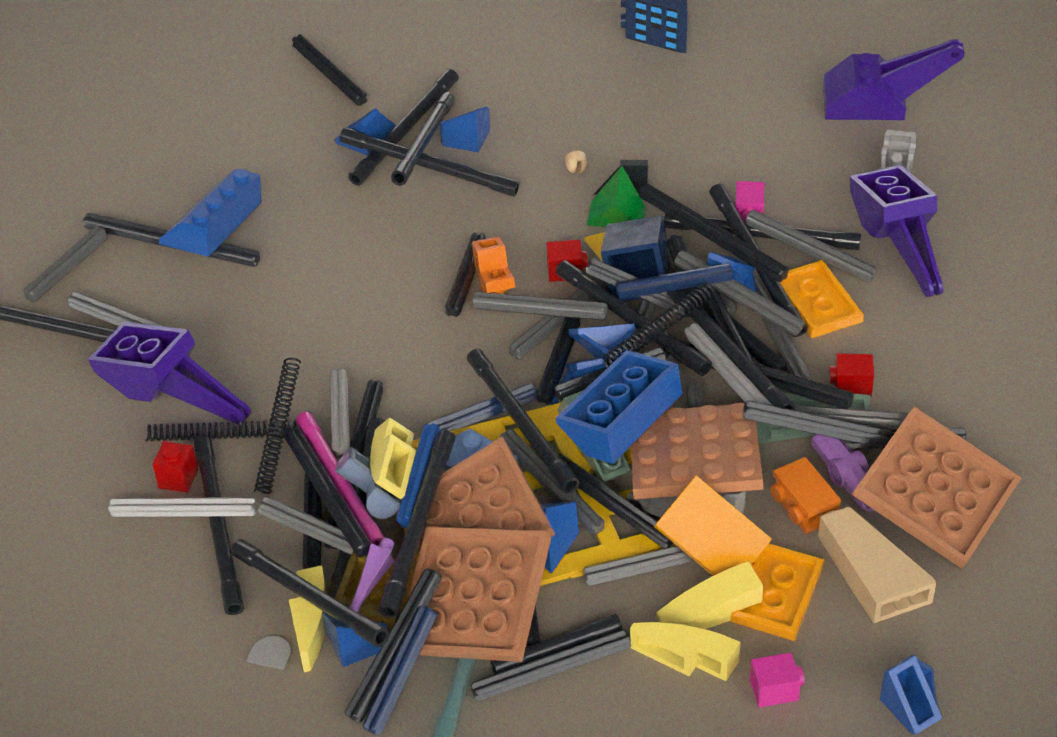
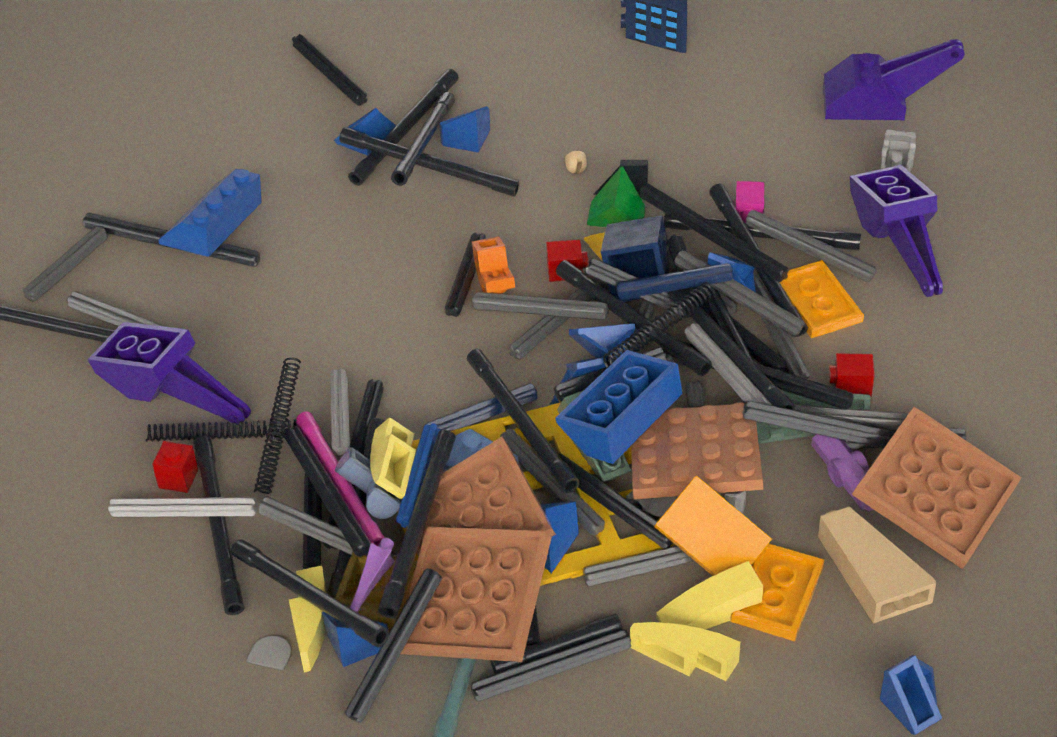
(399, 670): dark blue axle -> none
(557, 361): black axle -> none
(775, 679): dark pink brick -> none
(803, 494): orange brick -> none

